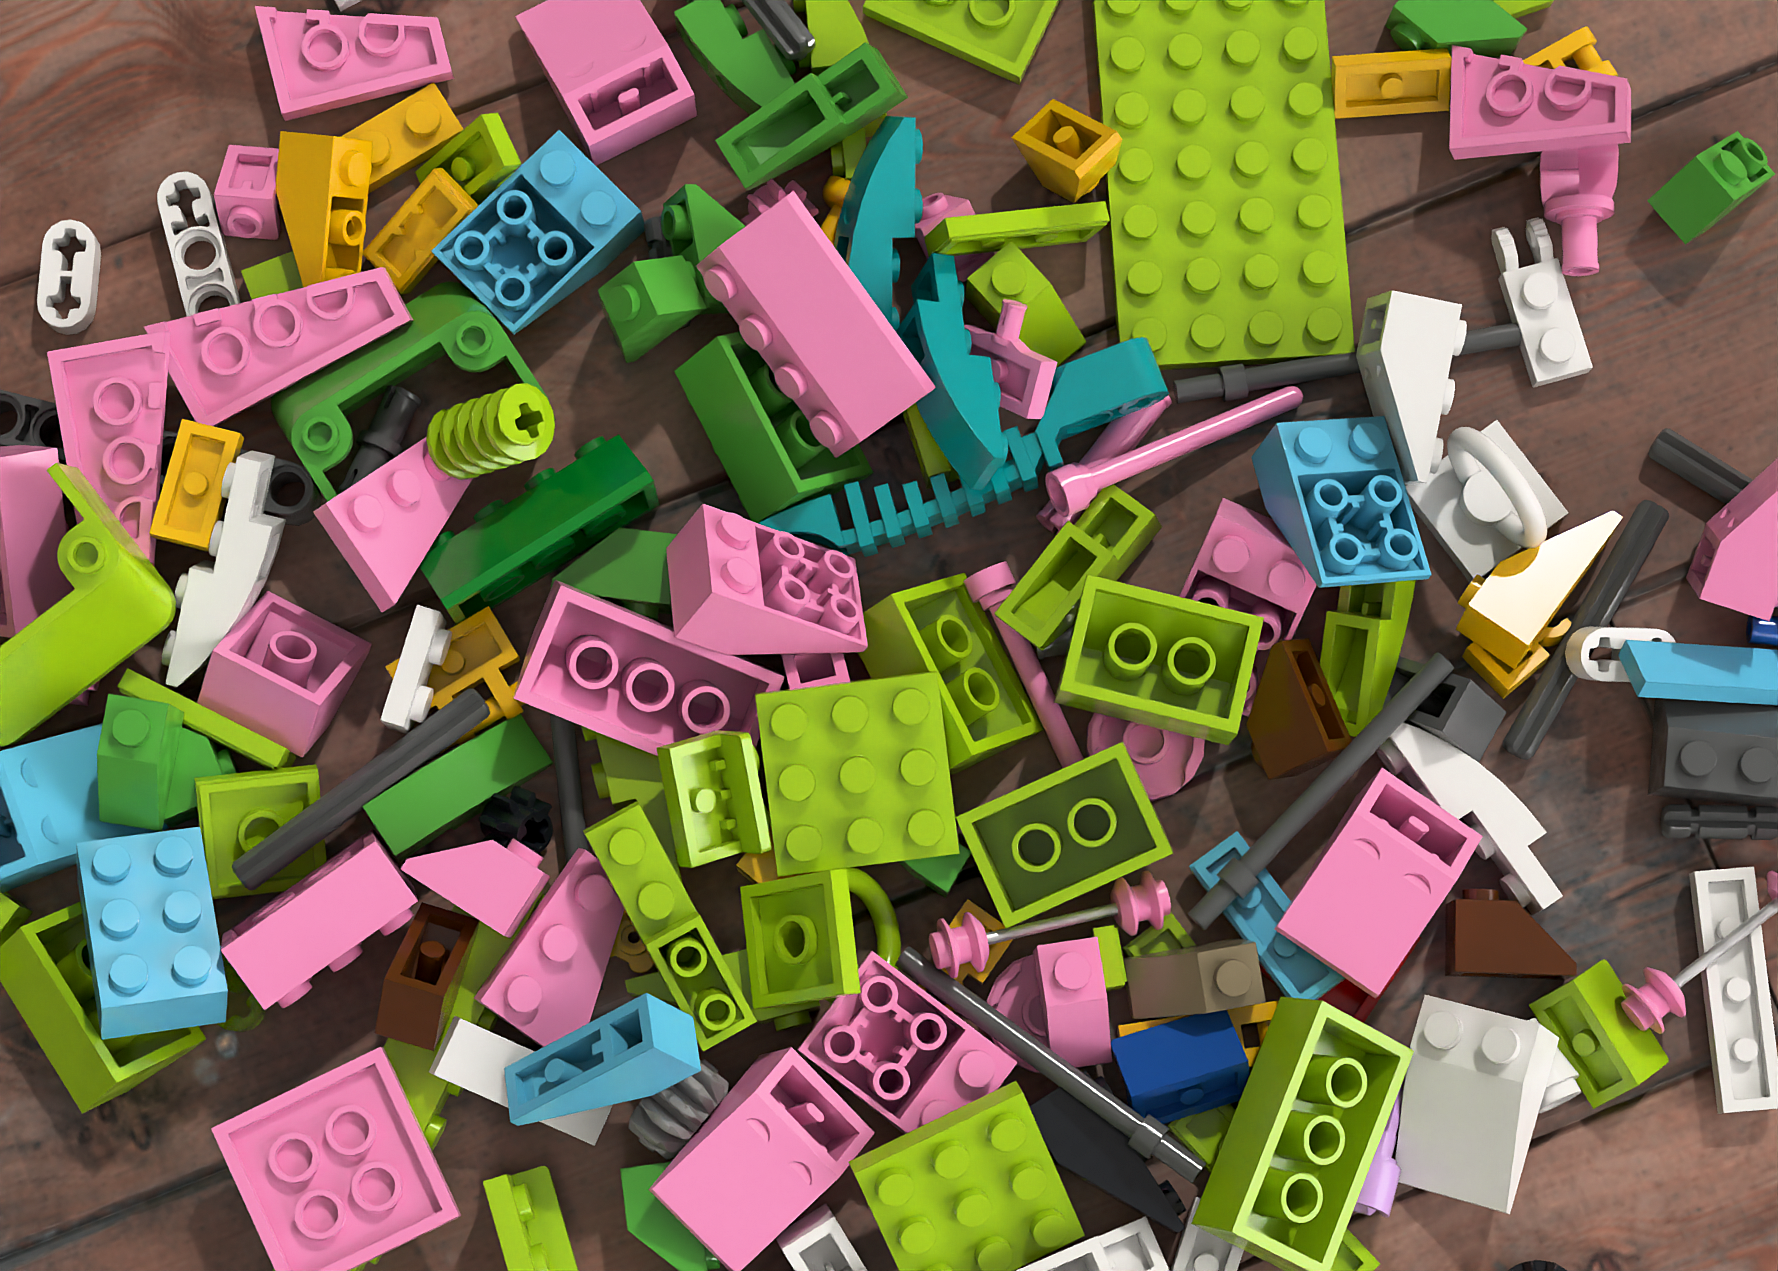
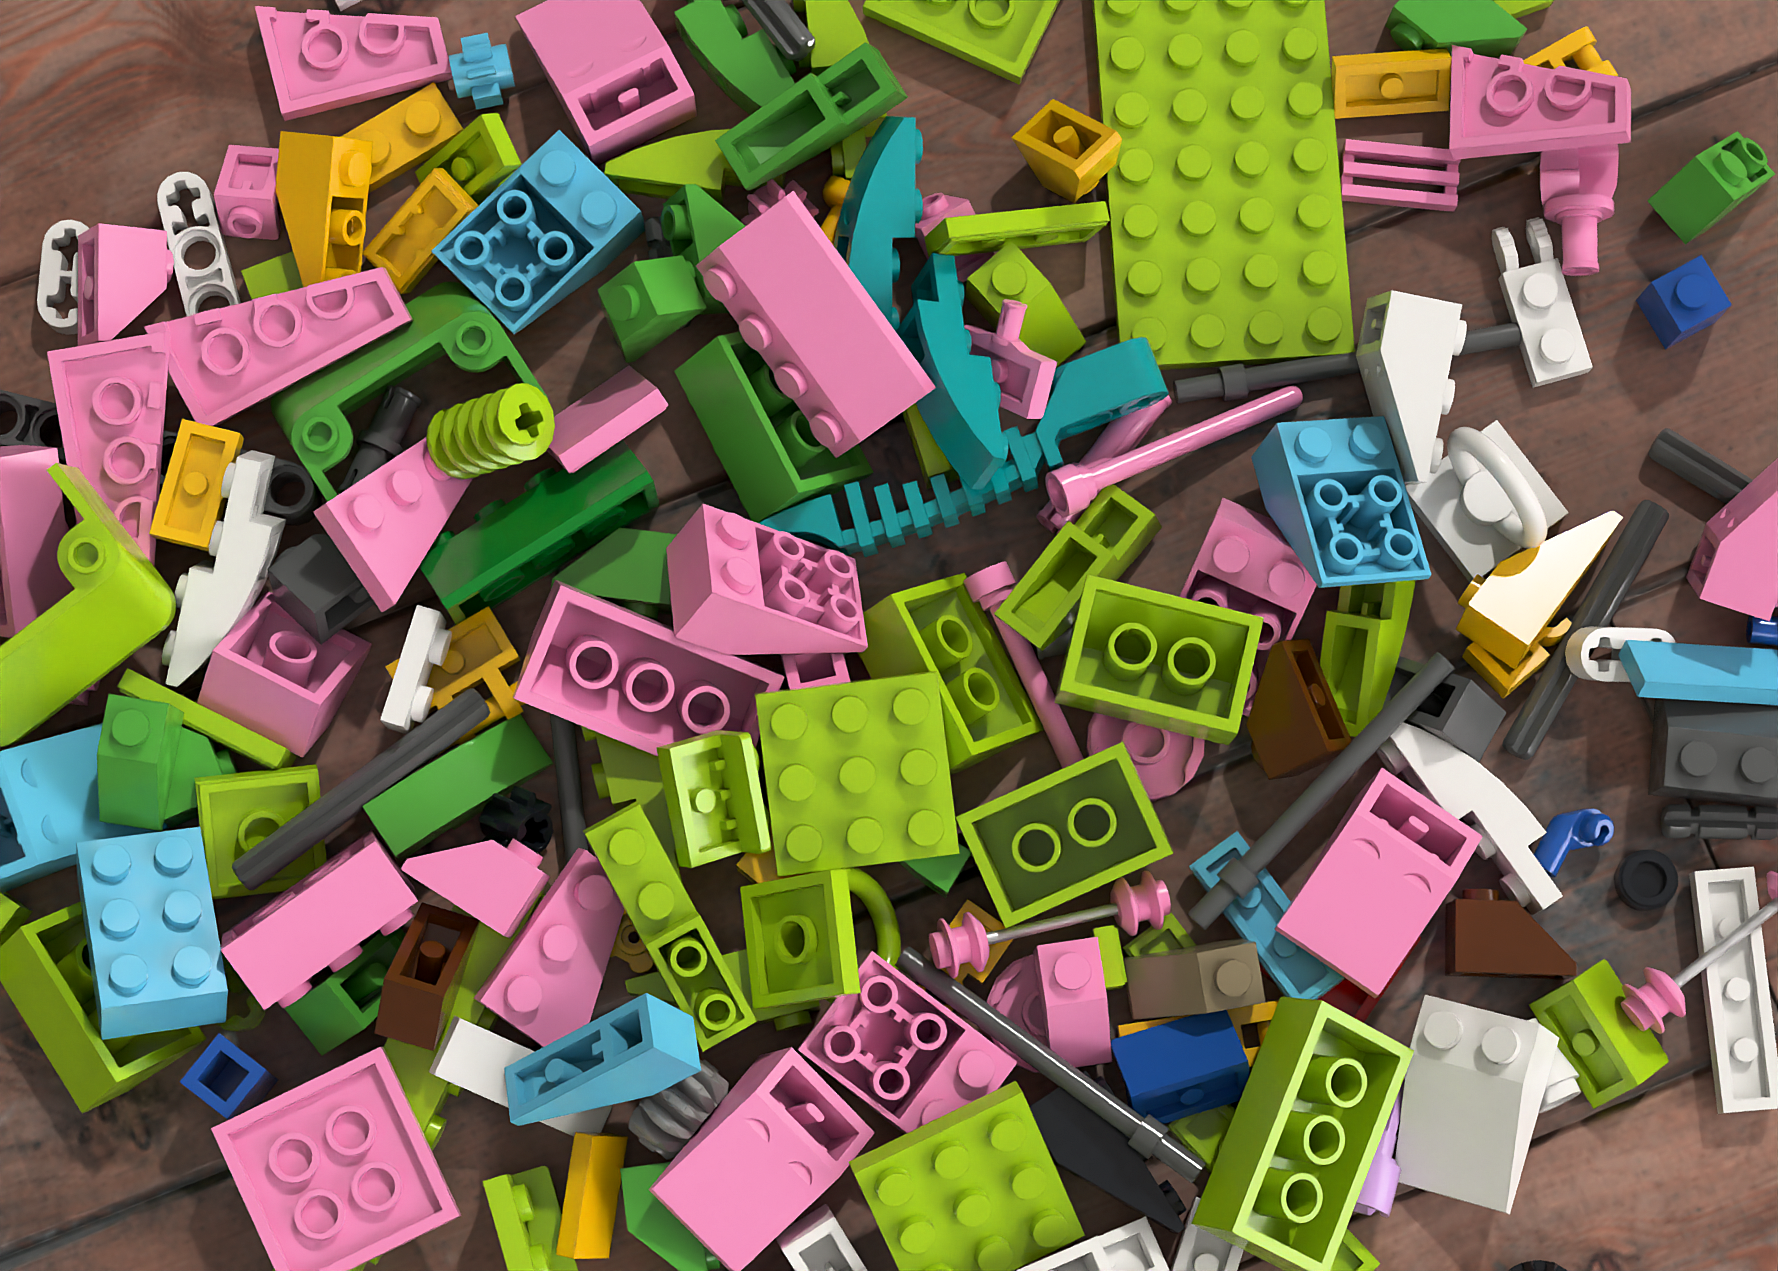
(118, 277): none -> bright pink slope
(228, 1079): none -> blue brick
(318, 587): none -> dark grey slope
(349, 998): none -> bright green slope
(481, 71): none -> medium azure gear
(591, 1195): none -> yellow tile
(604, 418): none -> bright pink tile
(671, 163): none -> lime slope
(1402, 154): none -> bright pink tile
(1571, 832): none -> blue arm
(1646, 880): none -> black tile
(1683, 302): none -> blue brick

